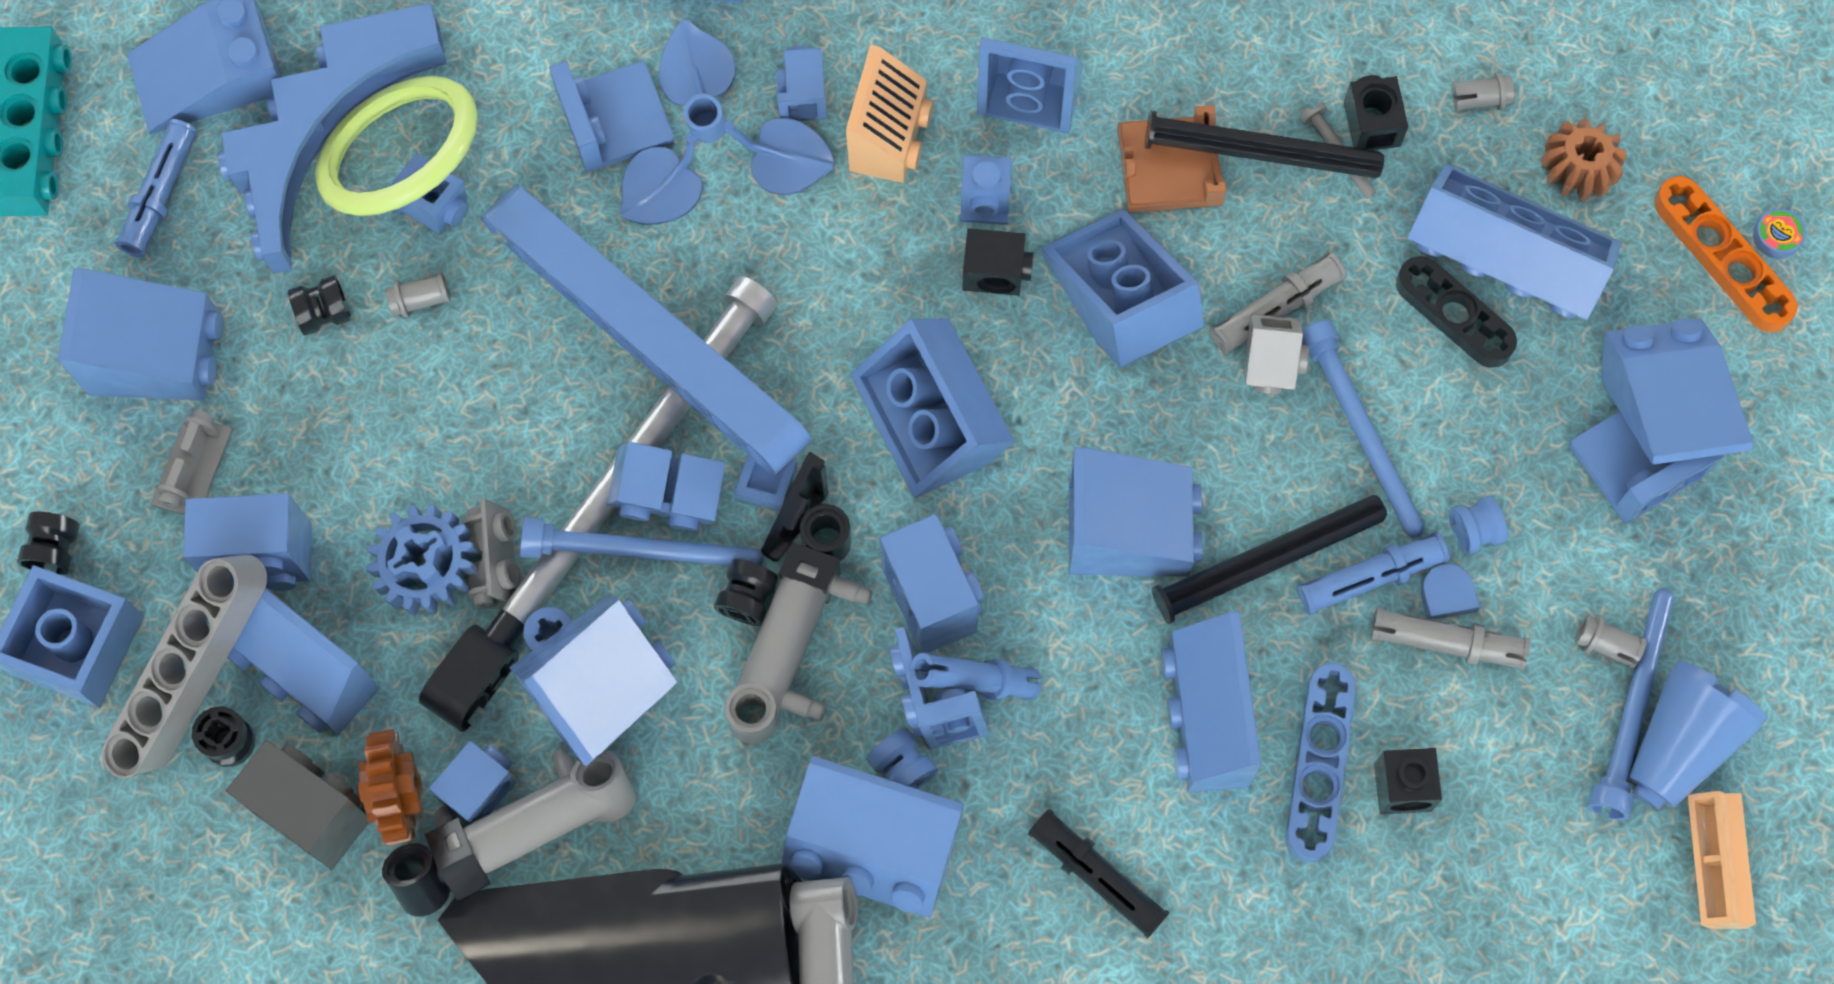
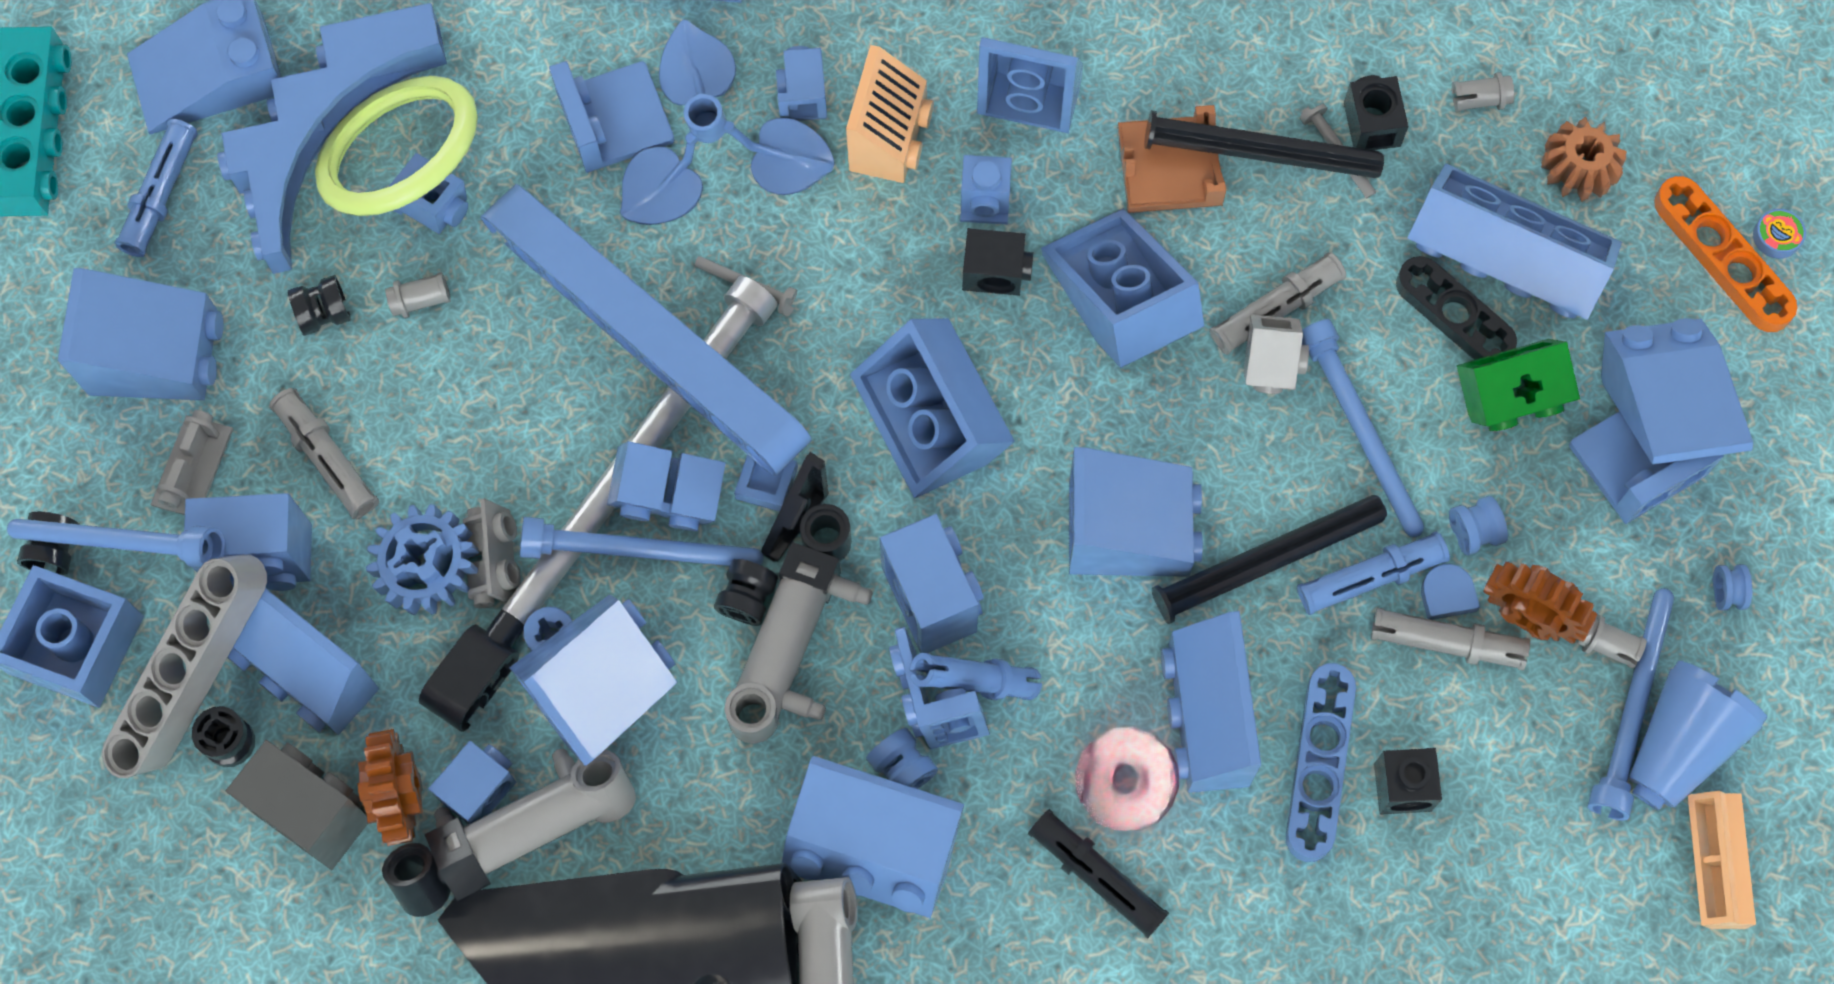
(192, 545): none -> medium blue piece
(313, 438): none -> light grey pin
(783, 299): none -> light grey piece
(1156, 779): none -> clear pink tile
(1491, 379): none -> green brick
(1540, 602): none -> dark orange gear
(1732, 587): none -> medium blue bush

